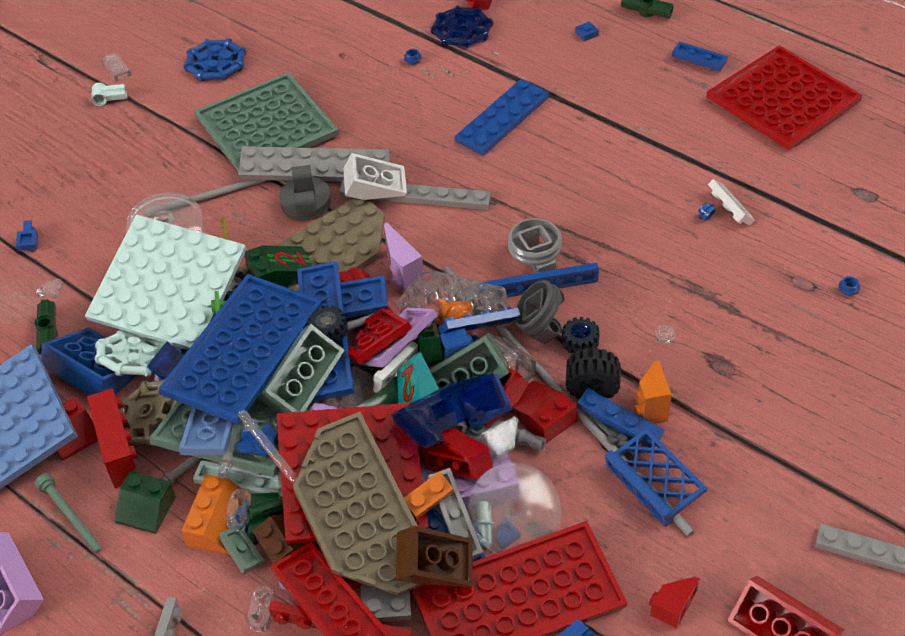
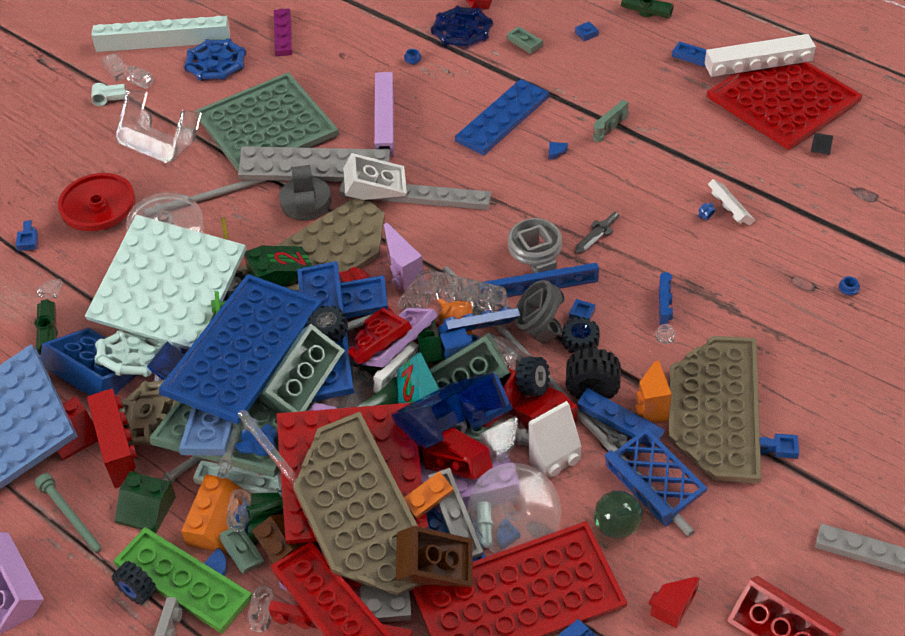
(96, 201): none -> red dish
(134, 582): none -> black wheel
(136, 131): none -> clear windscreen
(139, 77): none -> clear beam
(159, 33): none -> light aqua brick
(183, 577): none -> bright green plate
(217, 562): none -> blue tile
(282, 32): none -> magenta plate
(384, 111): none -> lavender brick
(524, 40): none -> sand green plate
(532, 376): none -> black wheel
(554, 441): none -> white slope
(557, 149): none -> blue tile
(582, 309): none -> blue plate
(596, 233): none -> dark grey sword
(610, 120): none -> sand green plate
(618, 514): none -> clear green piece
(665, 298): none -> blue plate
(718, 409): none -> dark tan plate
(759, 55): none -> white brick
(783, 445): none -> blue plate
(822, 143): none -> black plate

